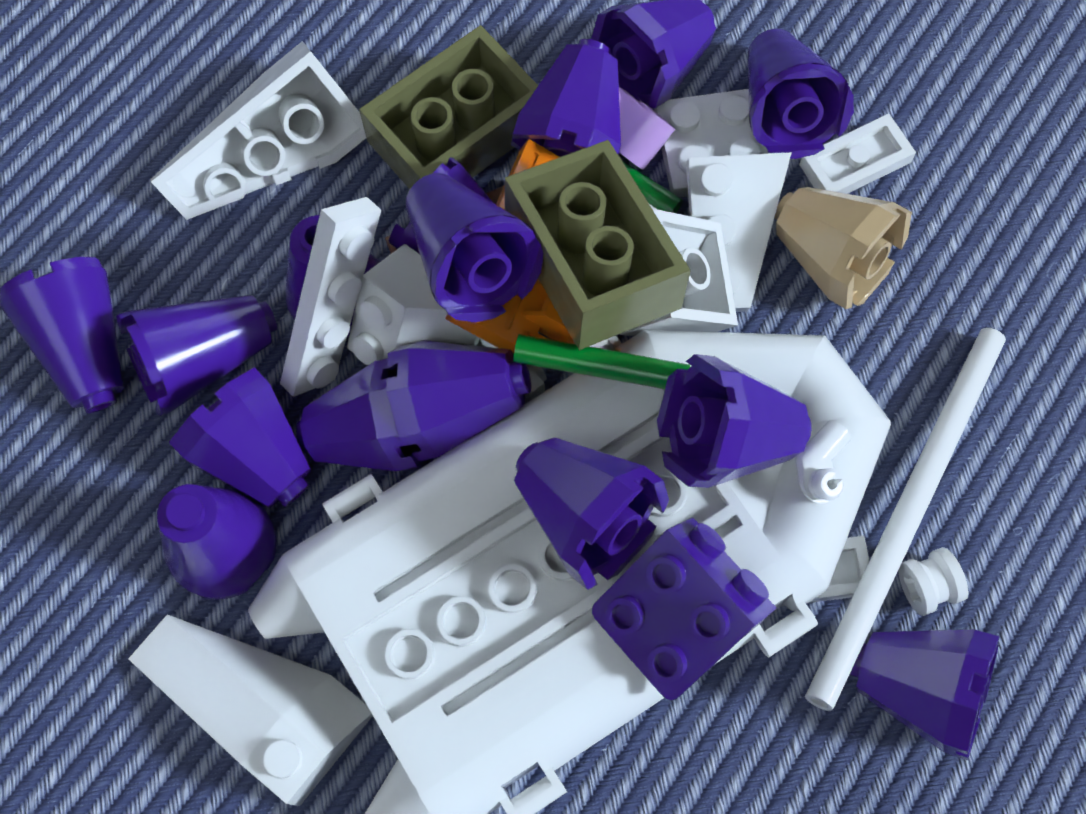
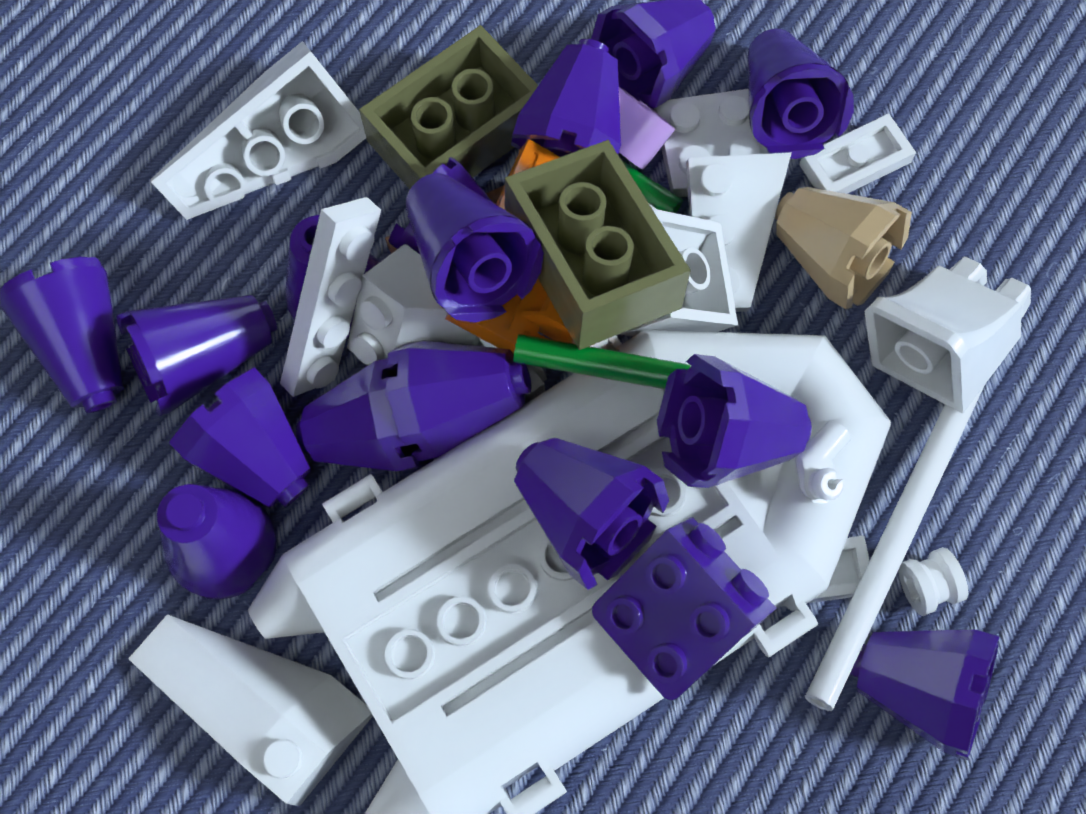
(947, 331): none -> white hips

